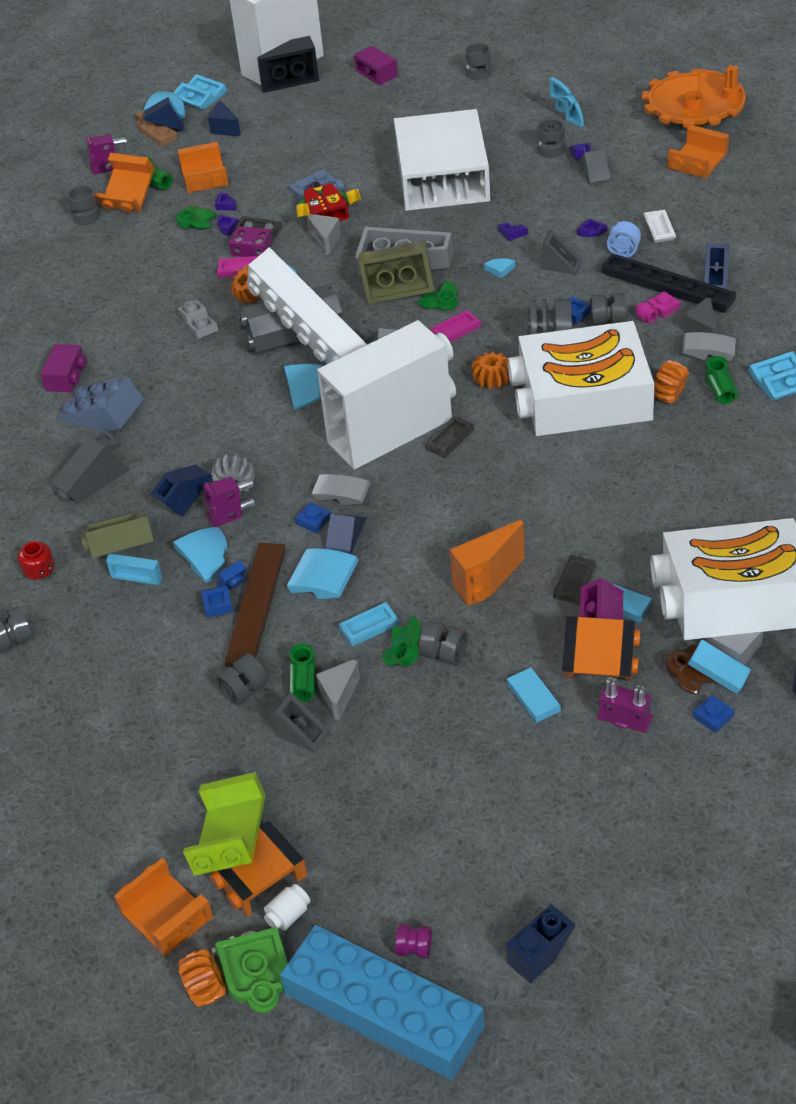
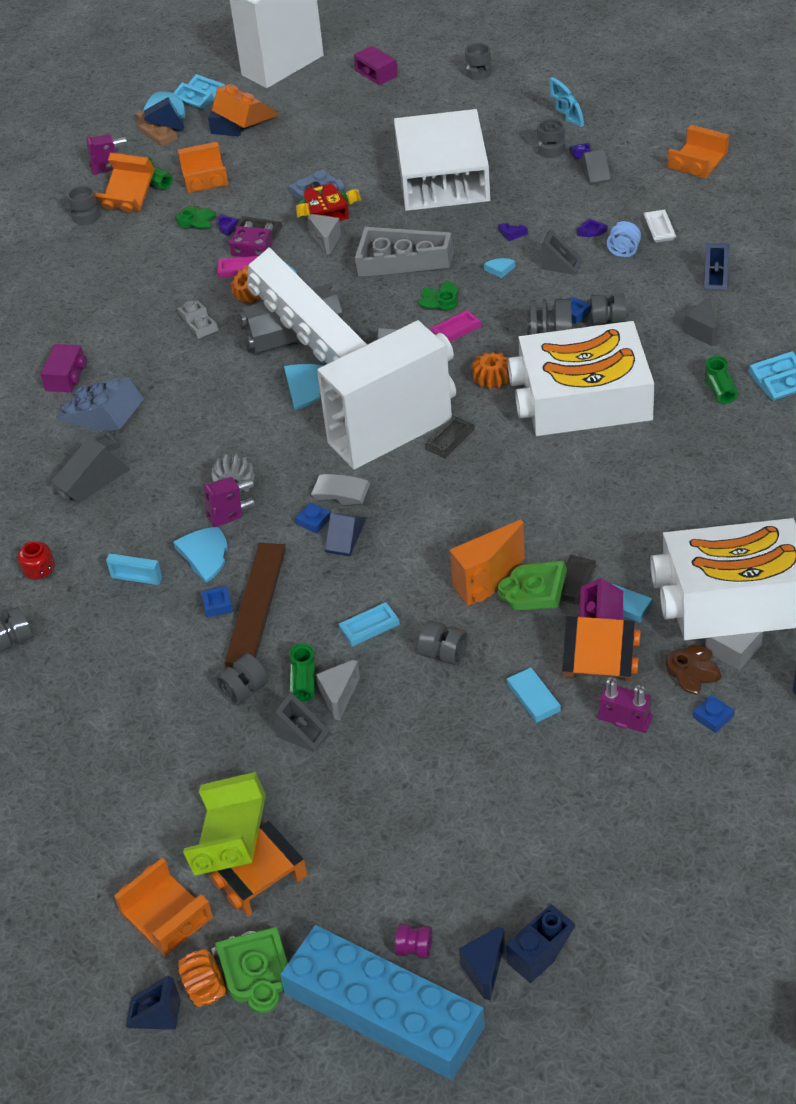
(117, 534): olive window -> none
(155, 1006): none -> dark blue slope
(181, 488): dark blue slope -> none
(225, 202): dark purple tile -> none
(232, 576): blue plate -> none
(240, 106): none -> orange slope
(286, 907): white brick -> none
(288, 65): black slope -> none
(323, 573): medium azure slope -> none
(396, 272): olive slope -> none
(404, 644): green plate -> none
(482, 960): none -> dark blue slope
(533, 586): none -> bright green plate
(660, 305): dark pink plate -> none
(667, 281): black plate -> none
(670, 381): orange gear -> none
(695, 97): orange piece -> none
(701, 344): light grey slope -> none
(719, 666): medium azure tile -> none

